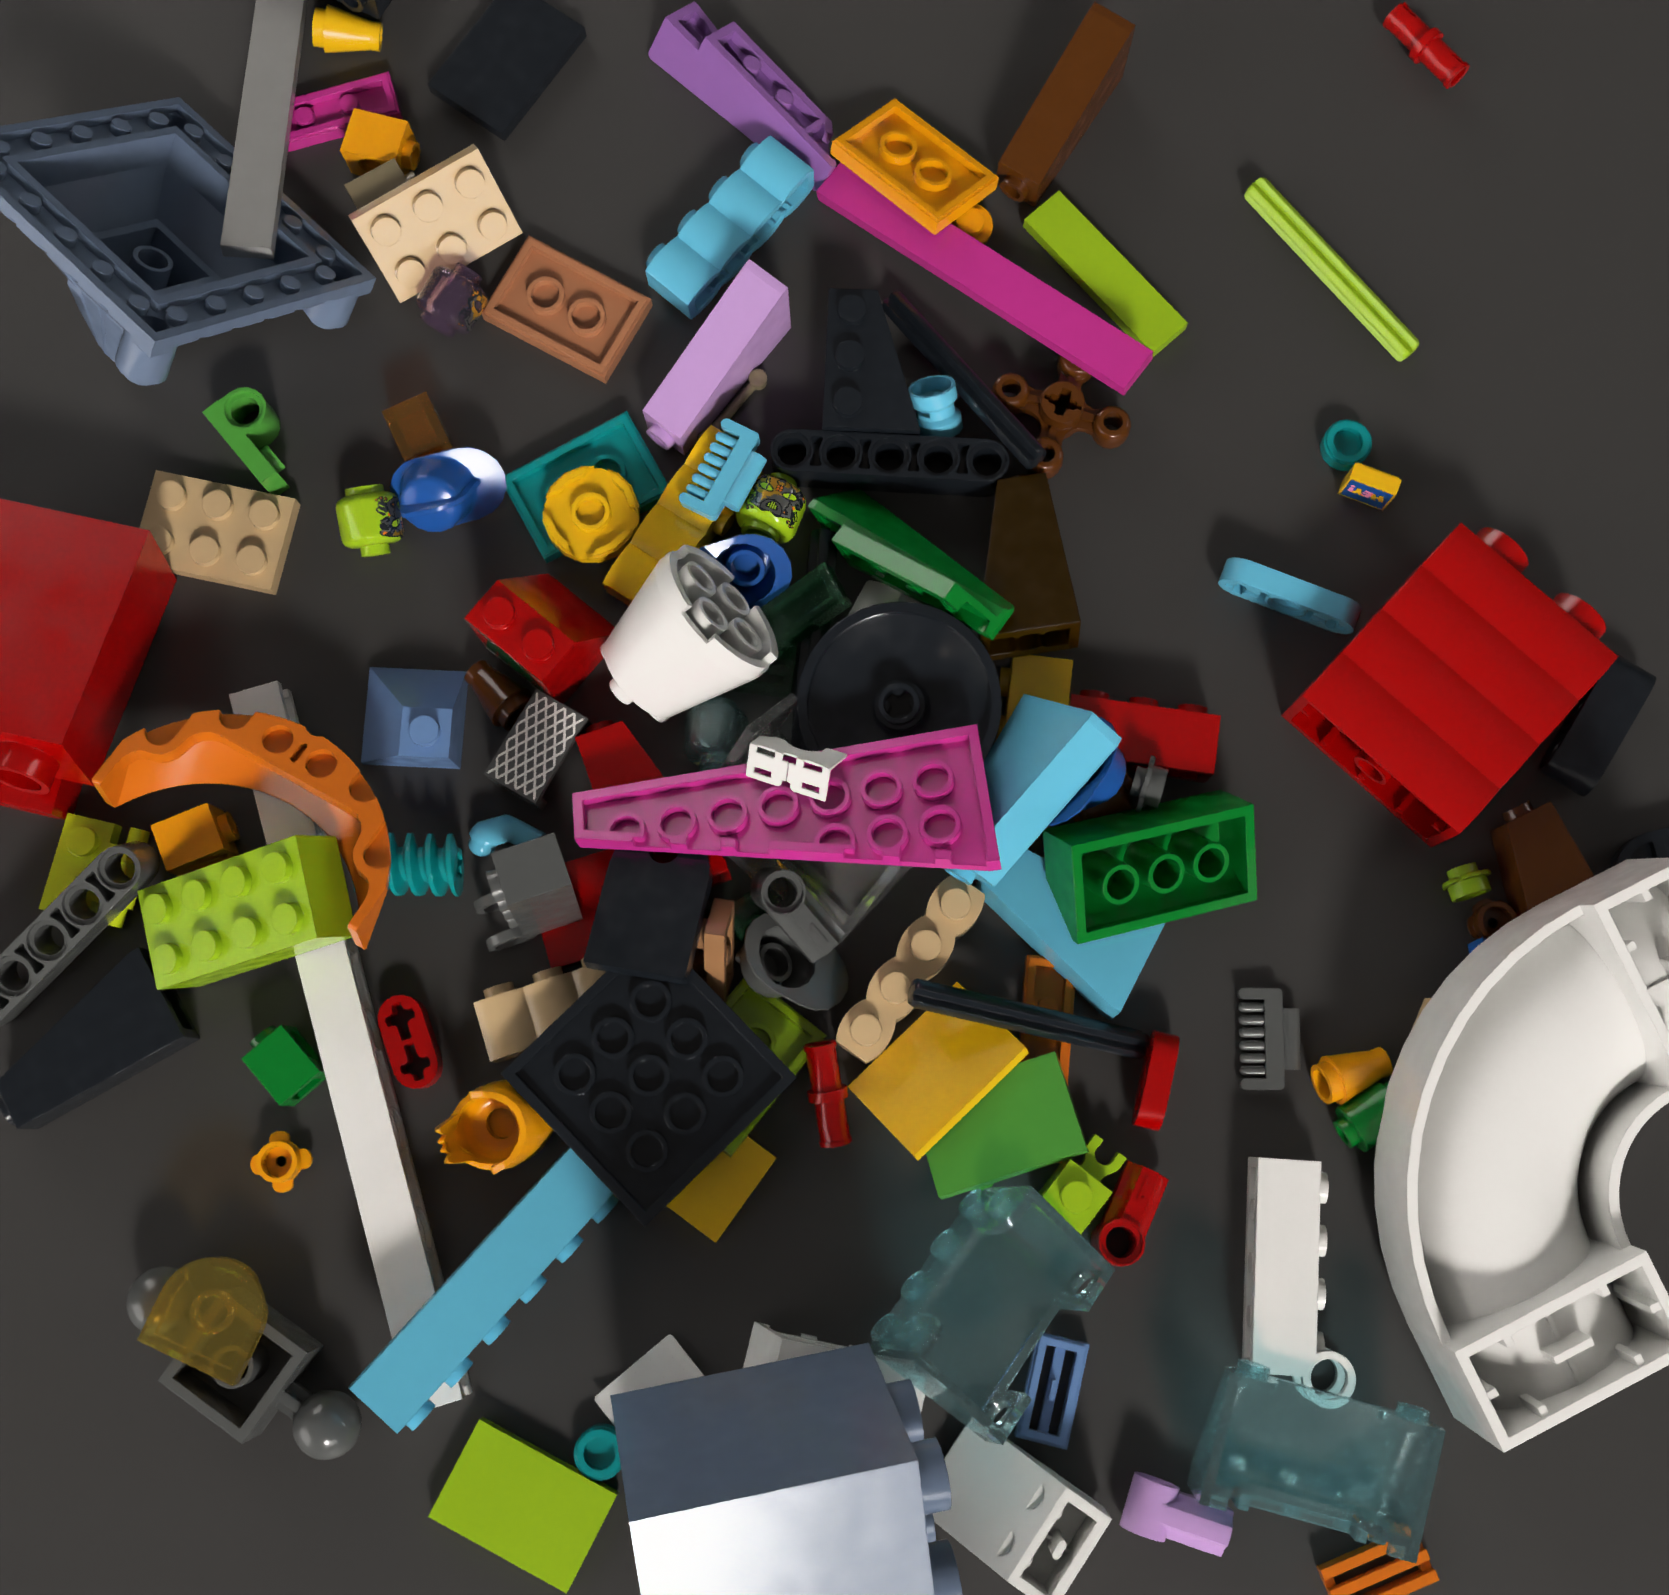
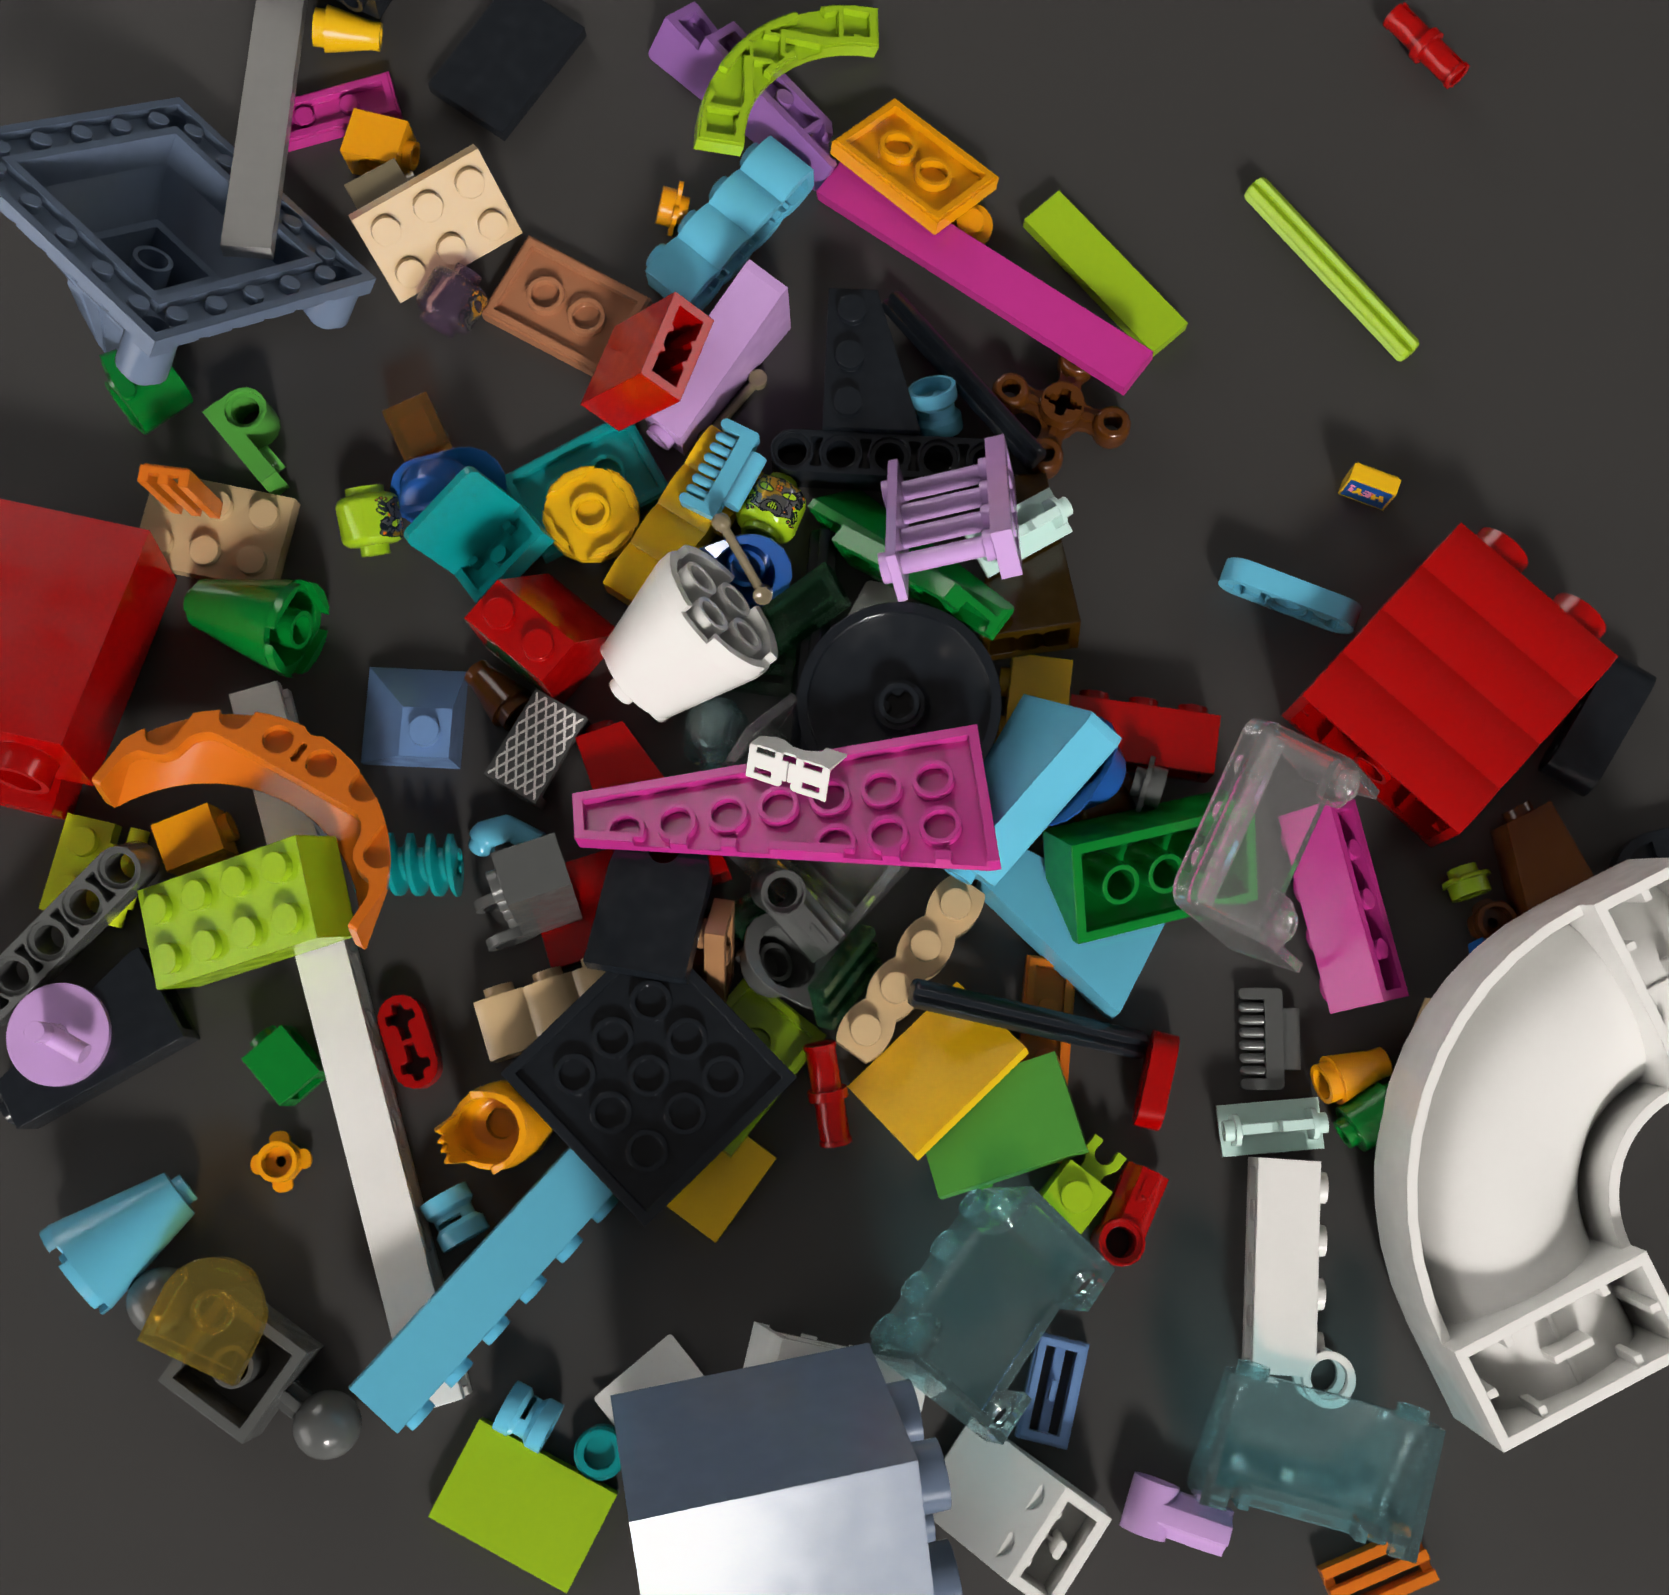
(58, 1034): none -> lavender shield
(119, 1237): none -> medium azure cone
(145, 405): none -> green piece
(186, 493): none -> orange tile
(262, 619): none -> green cone
(448, 1206): none -> medium azure wheel
(478, 532): none -> teal bracket
(539, 1421): none -> medium azure wheel
(647, 362): none -> red brick
(672, 207): none -> light orange plate
(762, 592): none -> dark tan hinge
(768, 55): none -> lime tile
(844, 977): none -> clear green tile
(995, 520): none -> lavender fence
(1040, 521): none -> light aqua hinge
(1066, 105): reddish brown slope -> none
(1257, 835): none -> clear windscreen
(1271, 1126): none -> light aqua hinge
(1345, 444): teal tile -> none
(1347, 915): none -> dark pink brick

